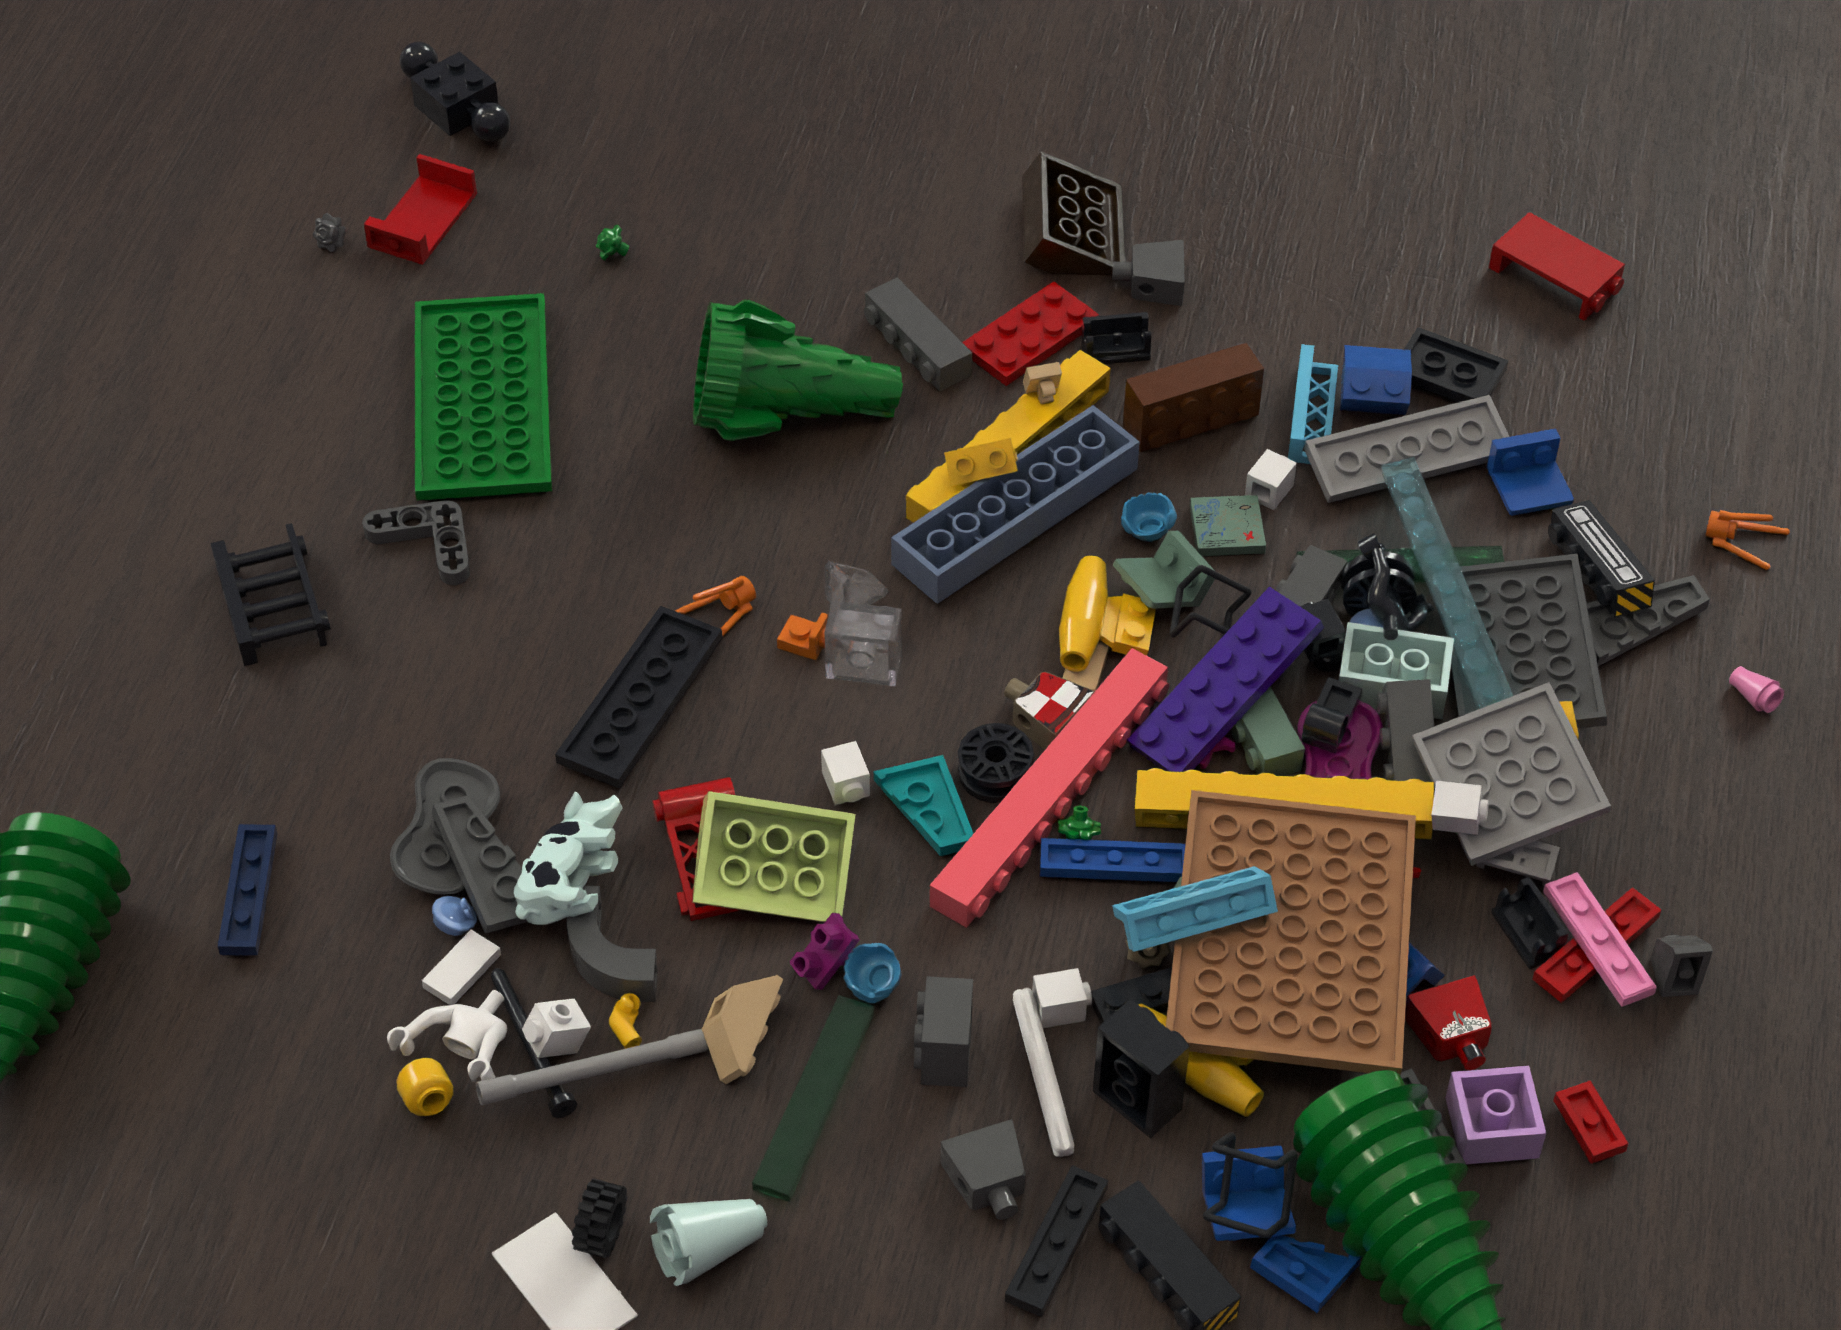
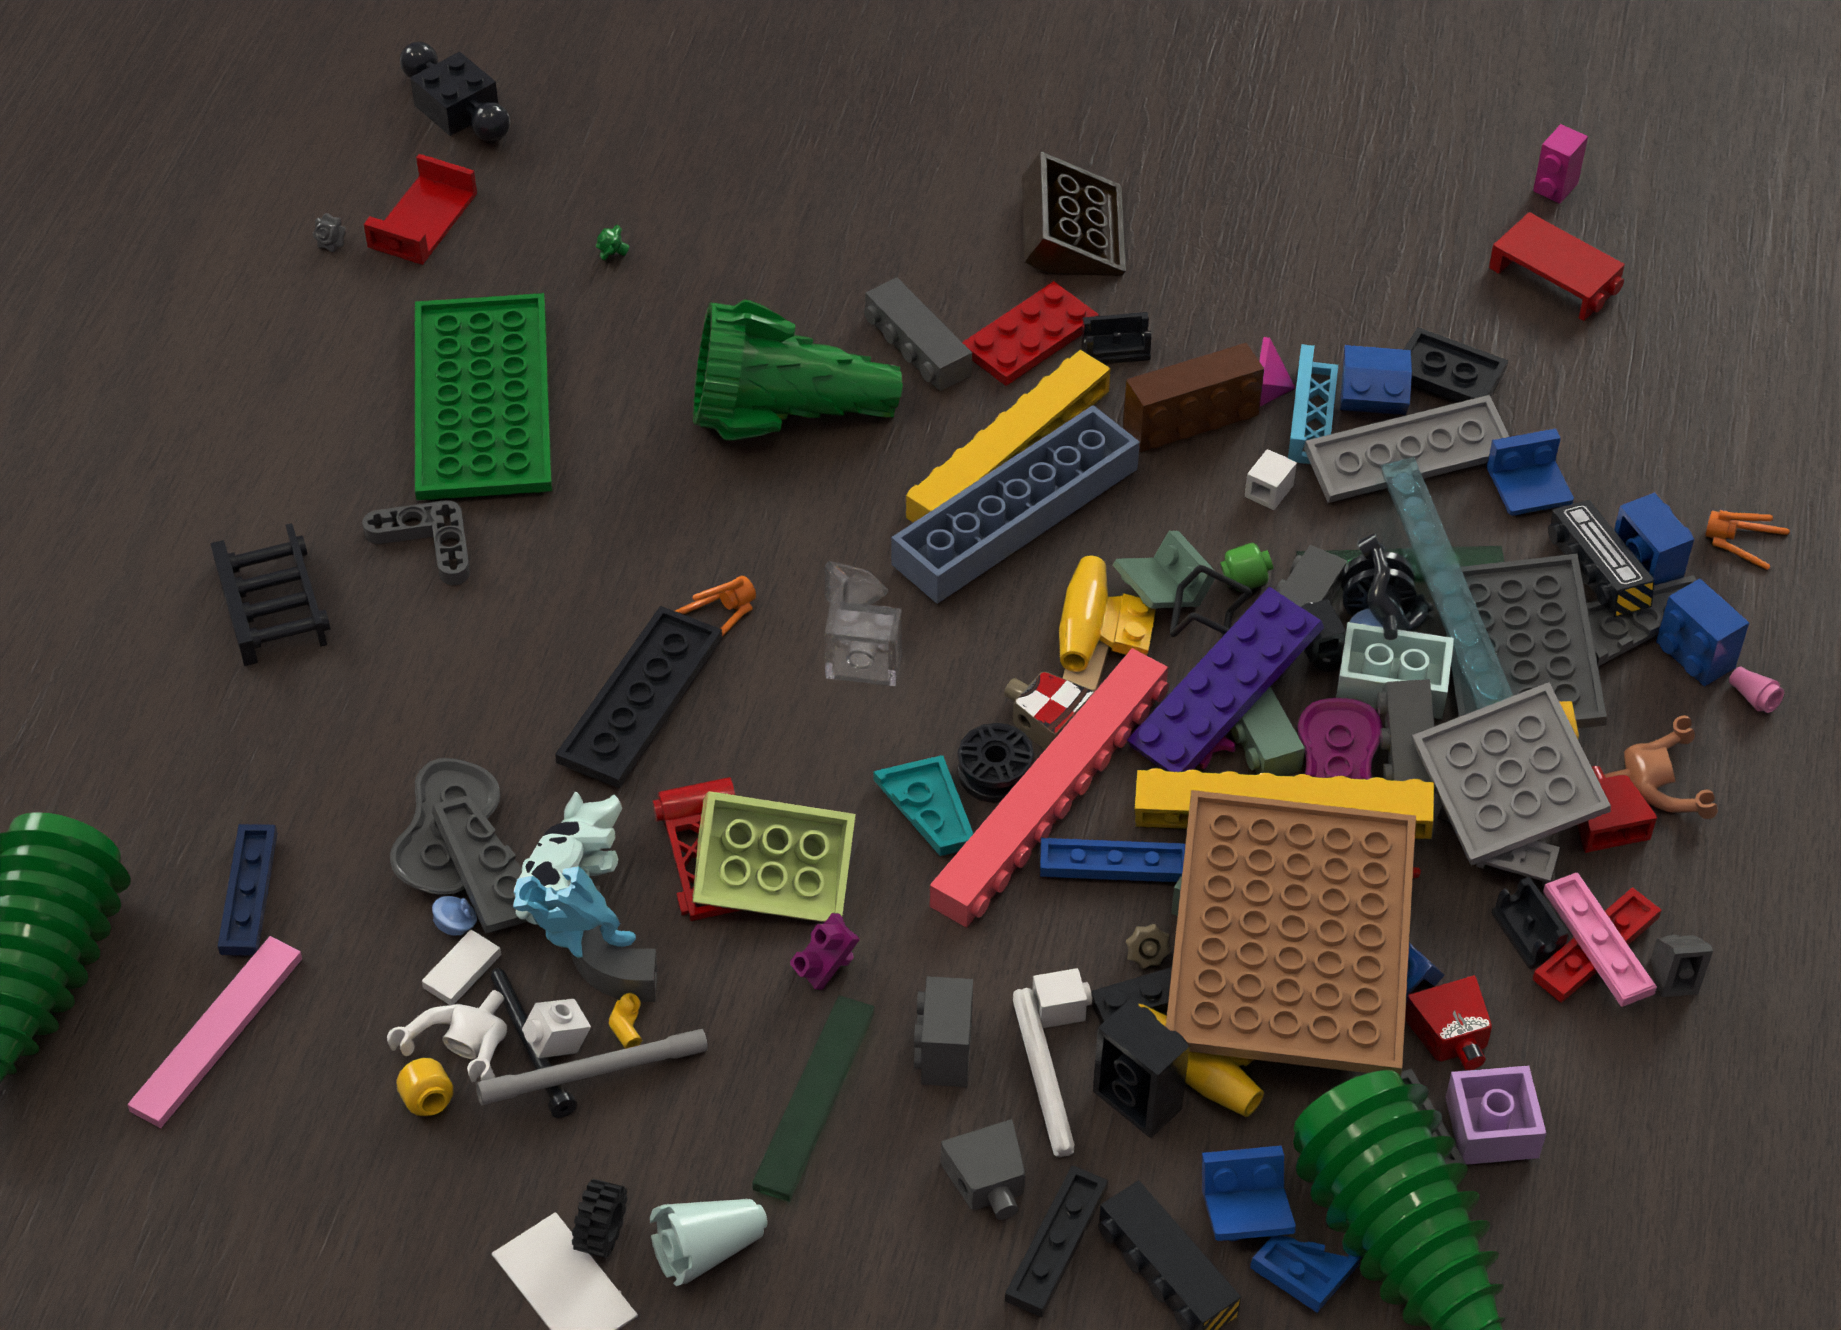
(214, 1032): none -> bright pink tile
(570, 911): none -> medium azure animal
(739, 1024): tan slope -> none
(803, 636): orange bracket -> none
(845, 773): white brick -> none
(872, 972): dark azure hair -> none
(981, 461): yellow hinge -> none
(1043, 380): tan tile -> none
(1079, 825): green plant -> none
(1148, 516): dark azure hair -> none
(1154, 272): dark grey torso -> none
(1196, 908): medium azure fence -> none
(1227, 525): sand green tile -> none
(1230, 1152): black piece -> none
(1247, 566): none -> bright green head
(1276, 378): none -> dark pink slope
(1331, 715): black plate -> none
(1458, 807): white brick -> none
(1560, 163): none -> dark pink brick
(1590, 1122): red plate -> none
(1629, 819): none -> red torso
(1651, 768): none -> nougat piece
(1655, 537): none -> blue brick
(1702, 632): none -> blue brick

